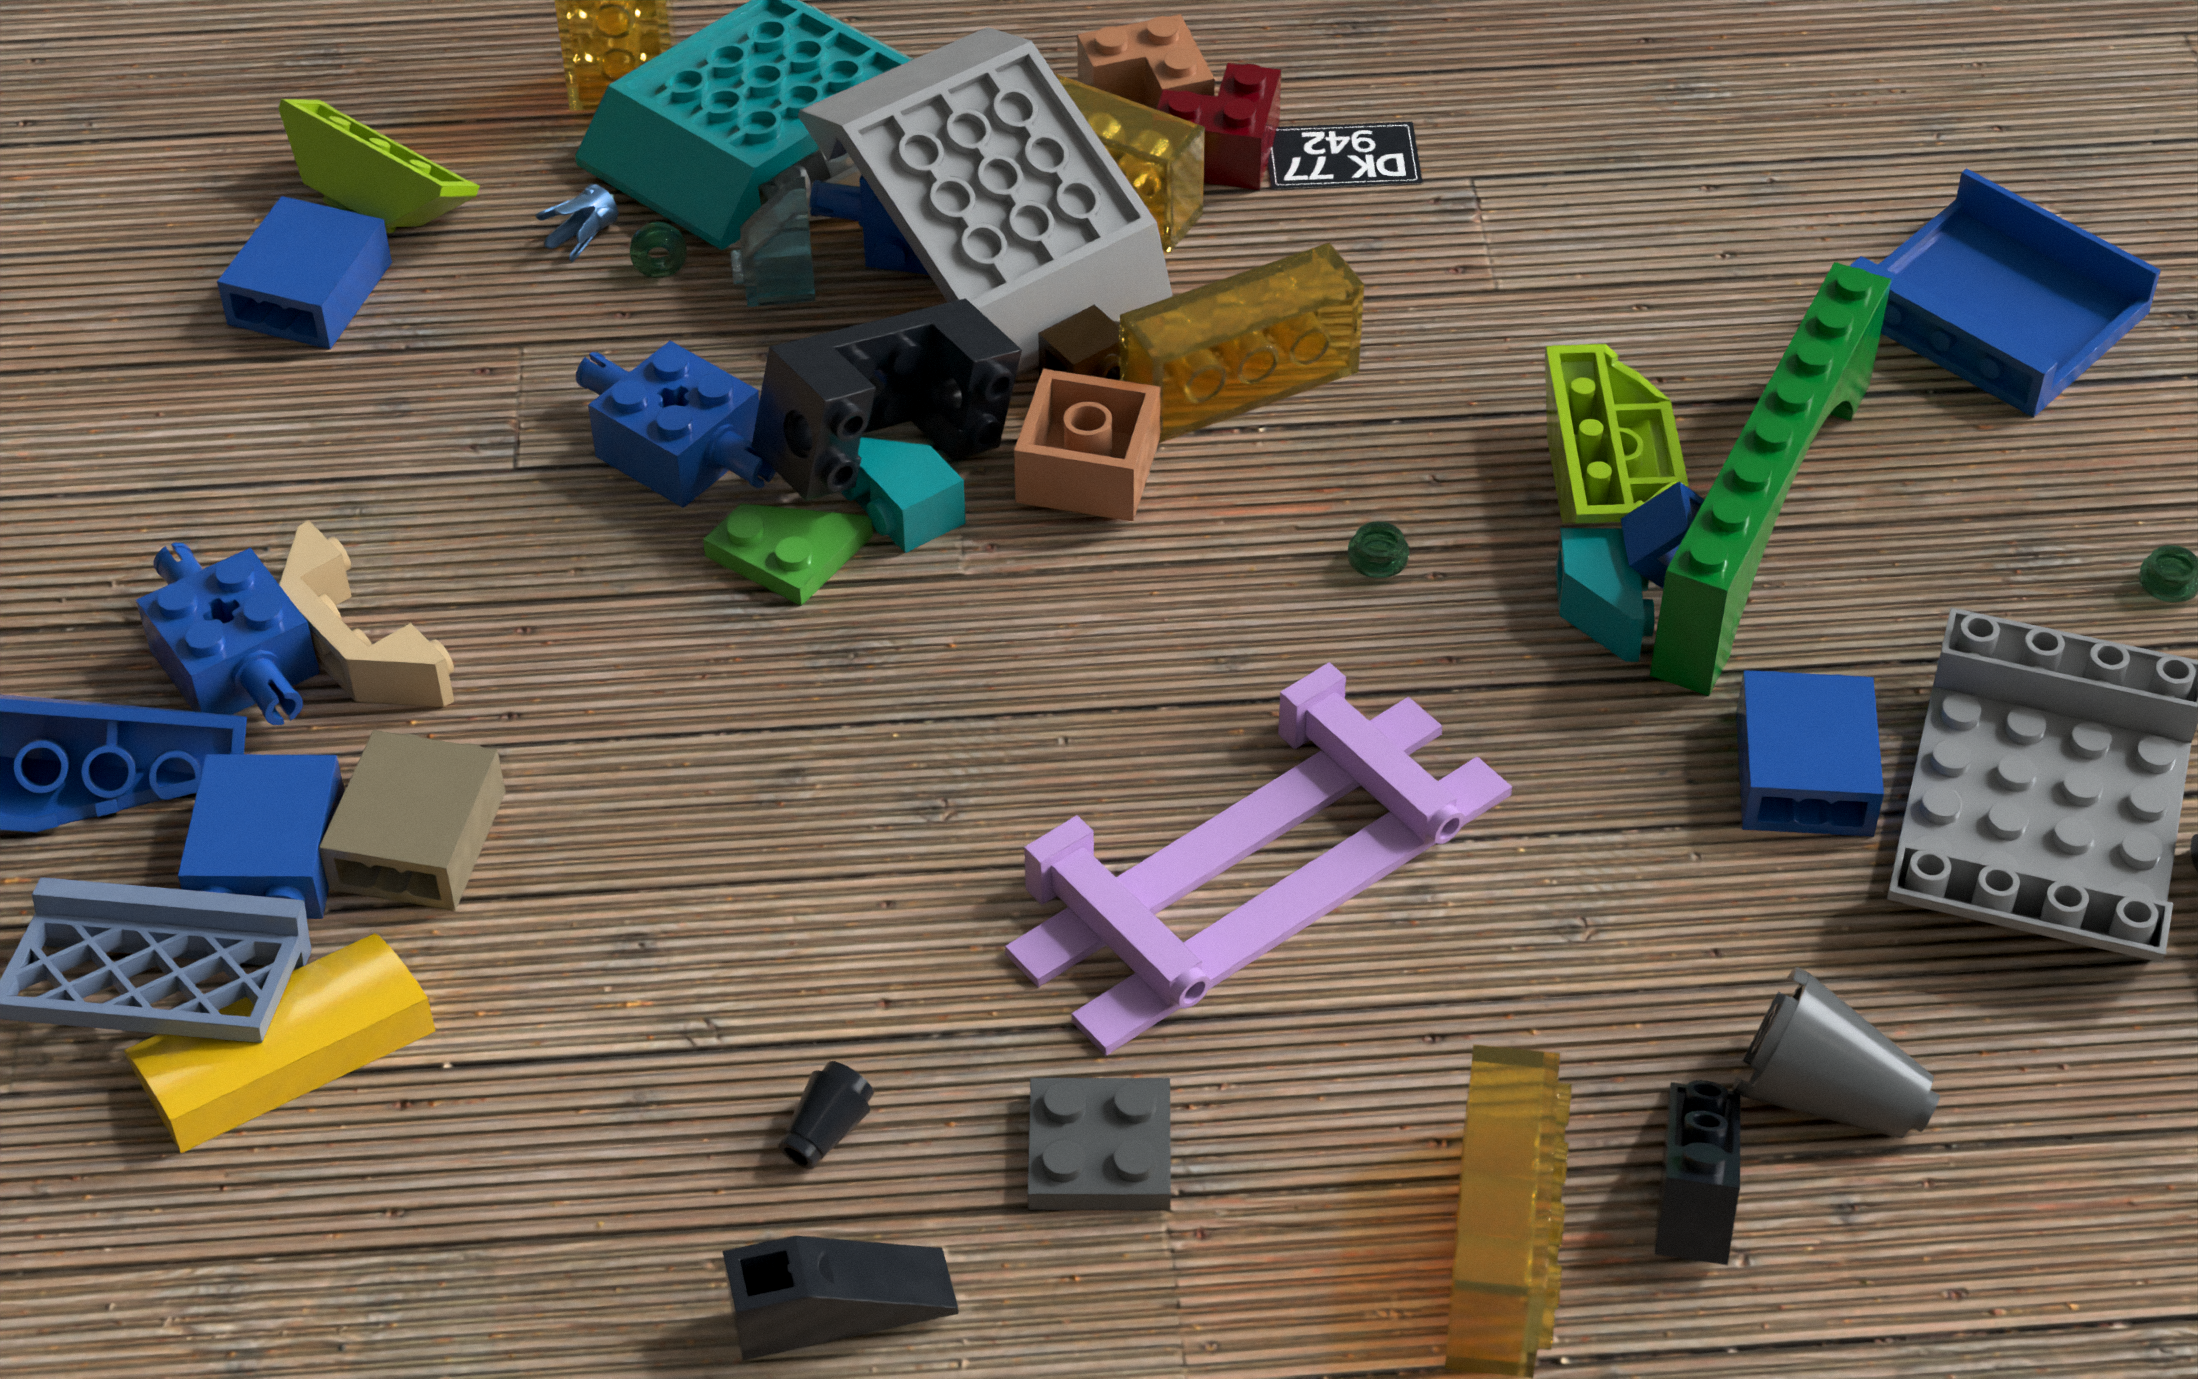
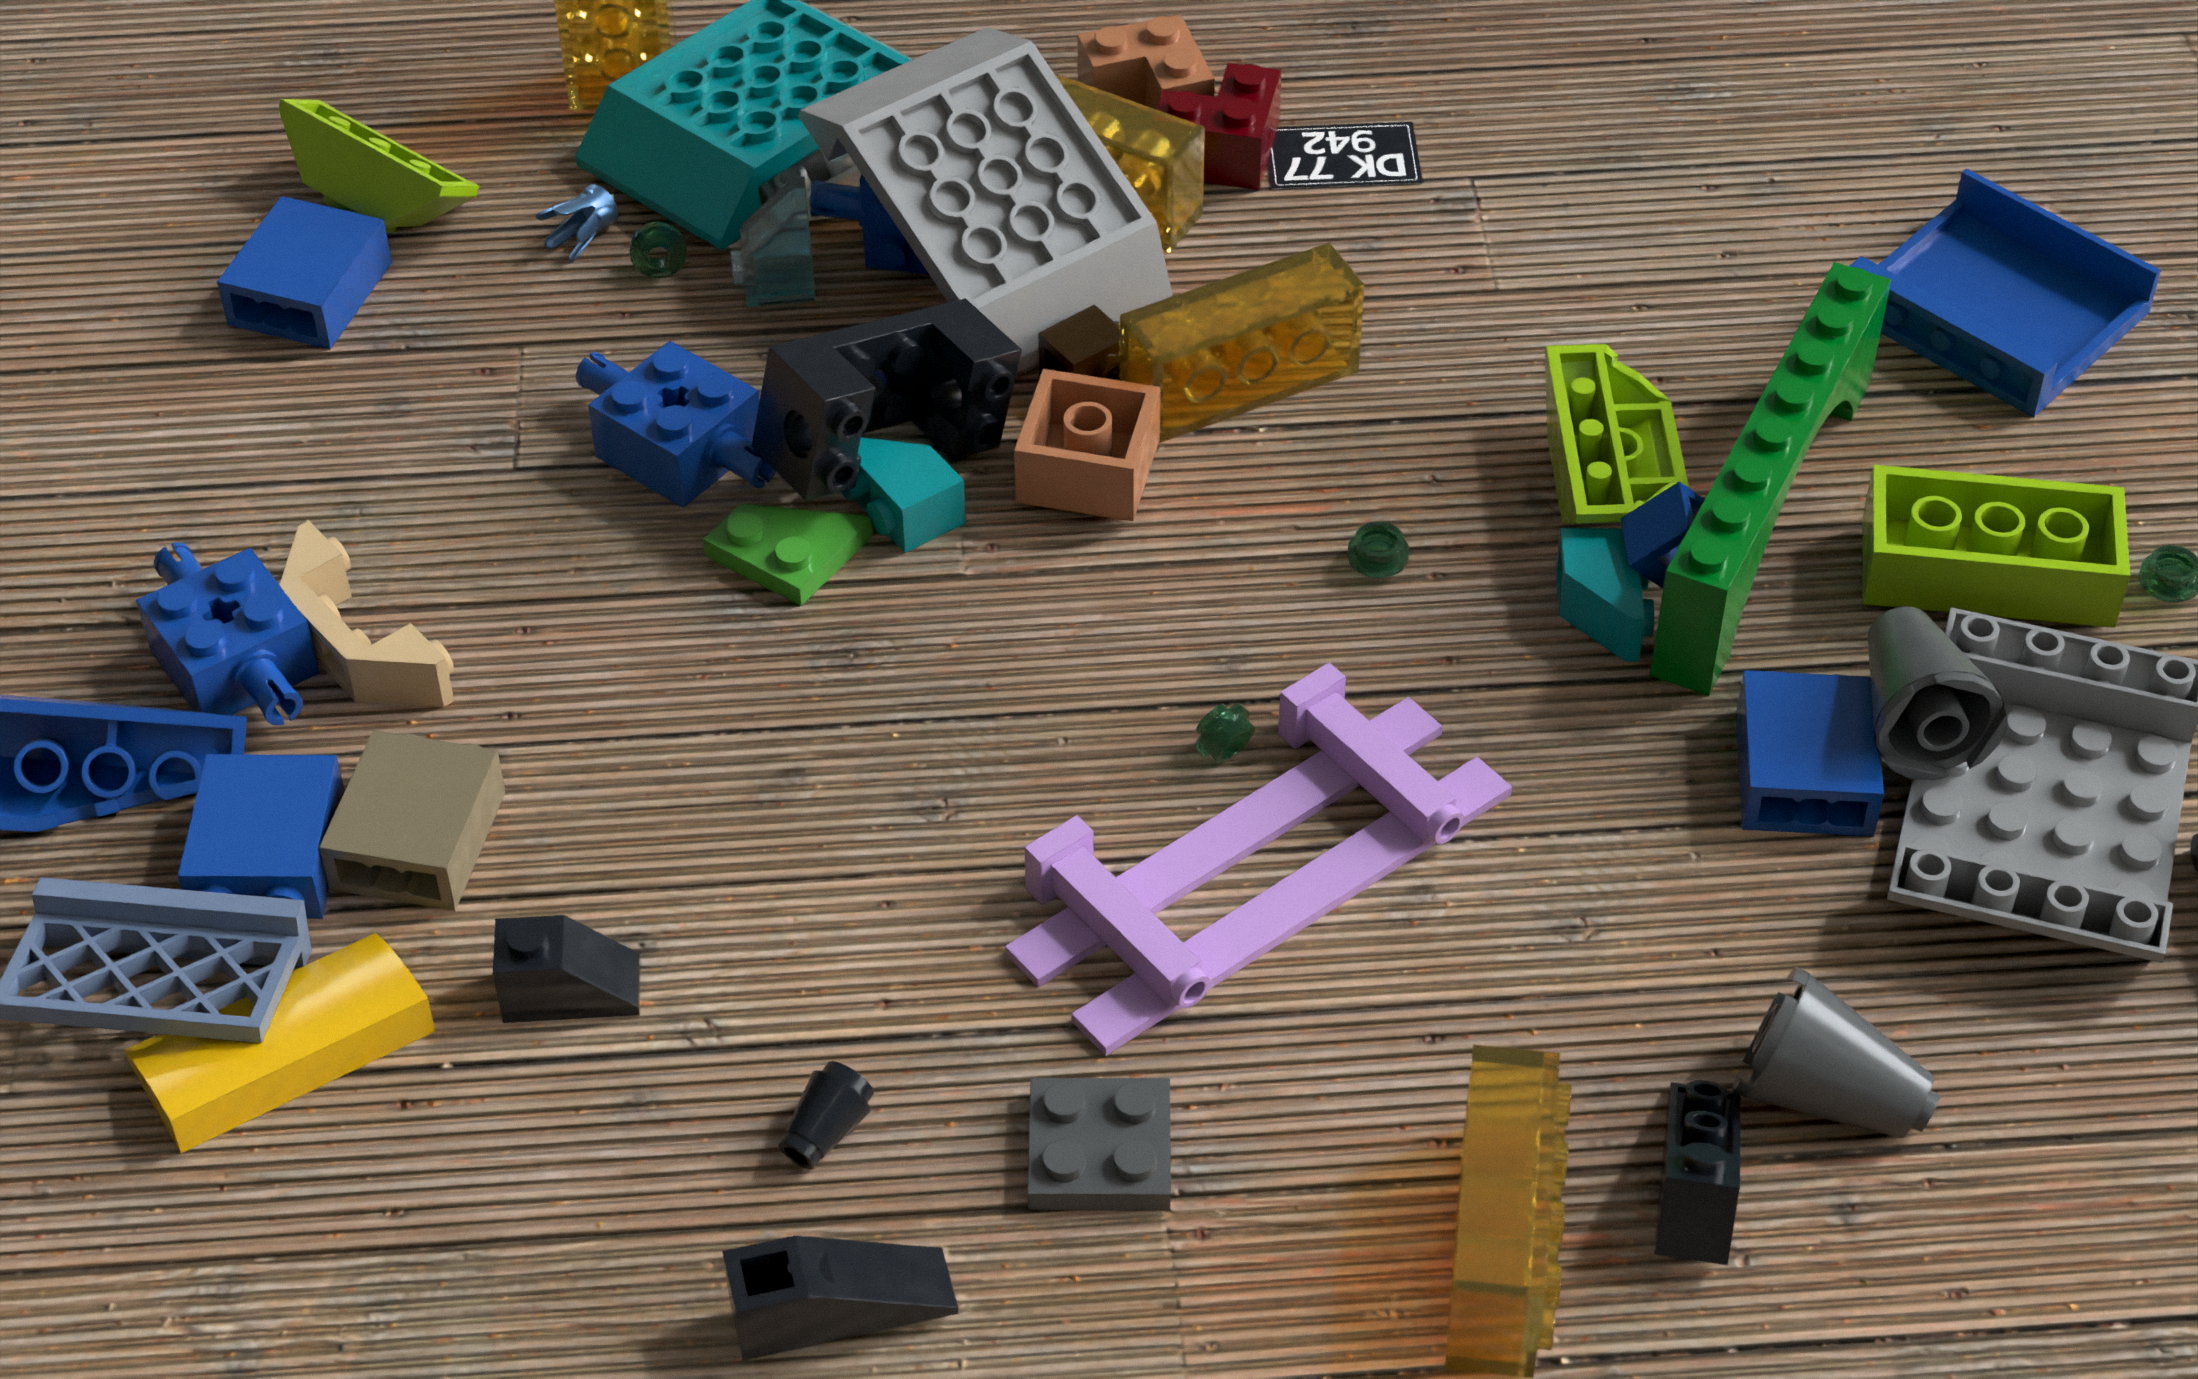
(562, 971): none -> black slope
(1224, 732): none -> clear green plate
(1929, 698): none -> dark grey cone
(1995, 545): none -> lime brick

